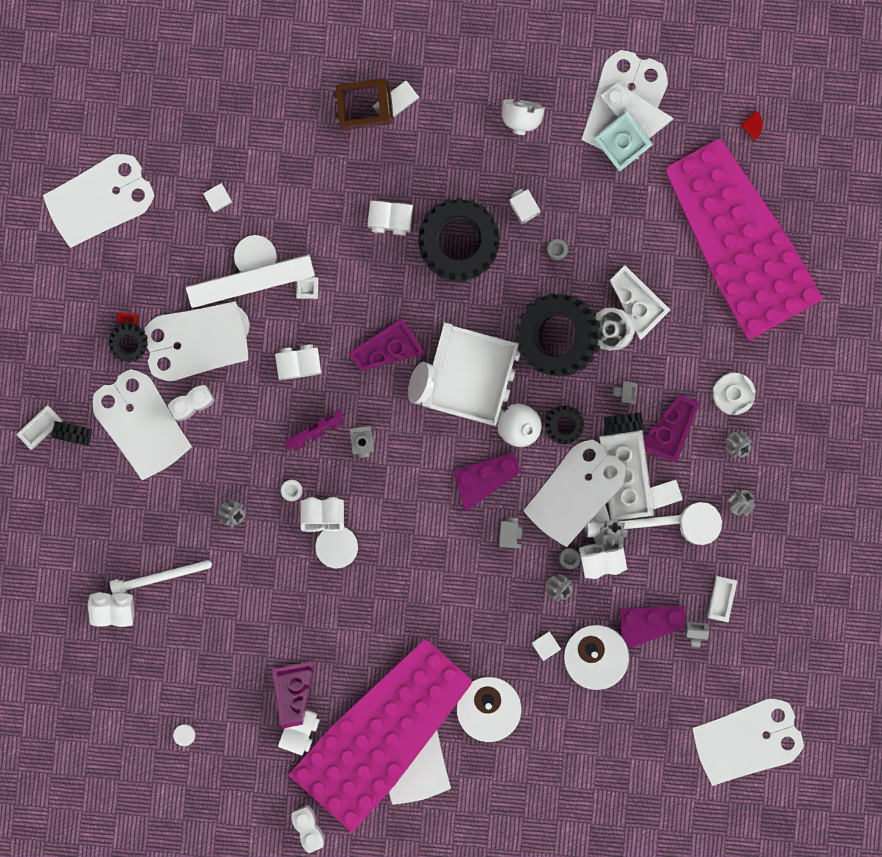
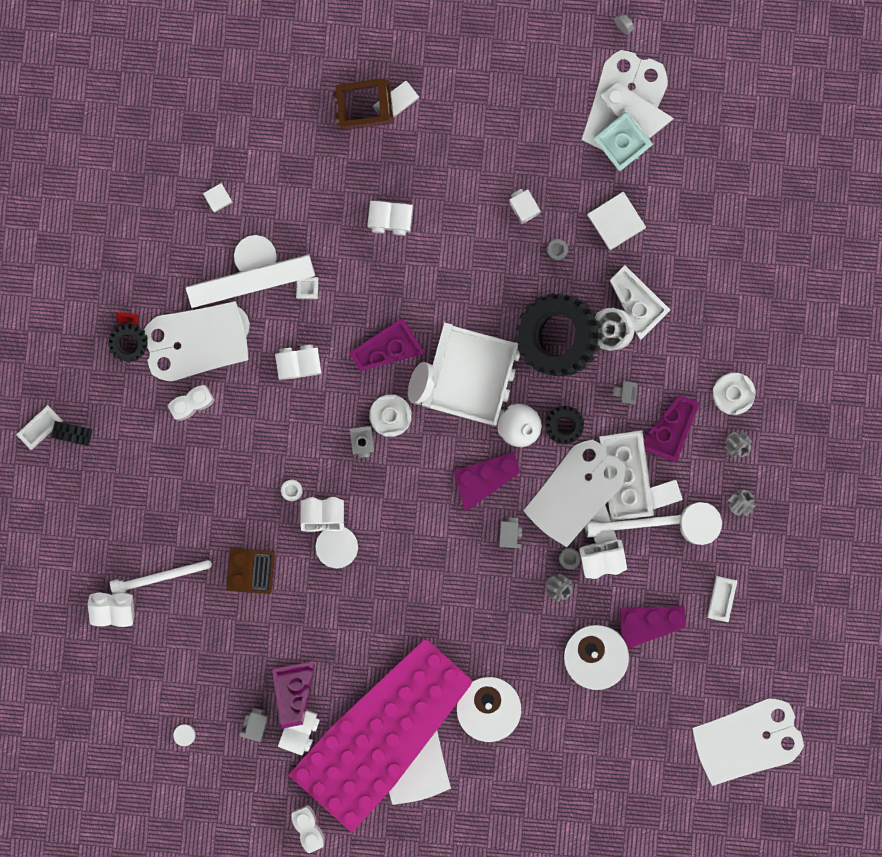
(88, 204): white piece -> none
(146, 434): white piece -> none
(231, 513): light grey gear -> none
(250, 570): none -> reddish brown slope
(255, 725): none -> light grey brick
(316, 432): magenta wing -> none
(390, 415): none -> white tile
(465, 211): black tyre -> none
(522, 115): white cylinder -> none
(546, 646): white tile -> none
(609, 528): light grey gear -> none
(616, 221): none -> white tile
(623, 423): black tyre -> none
(624, 23): none -> light grey tile
(696, 632): light grey tile -> none
(741, 240): dark pink wing -> none
(753, 125): red tile -> none

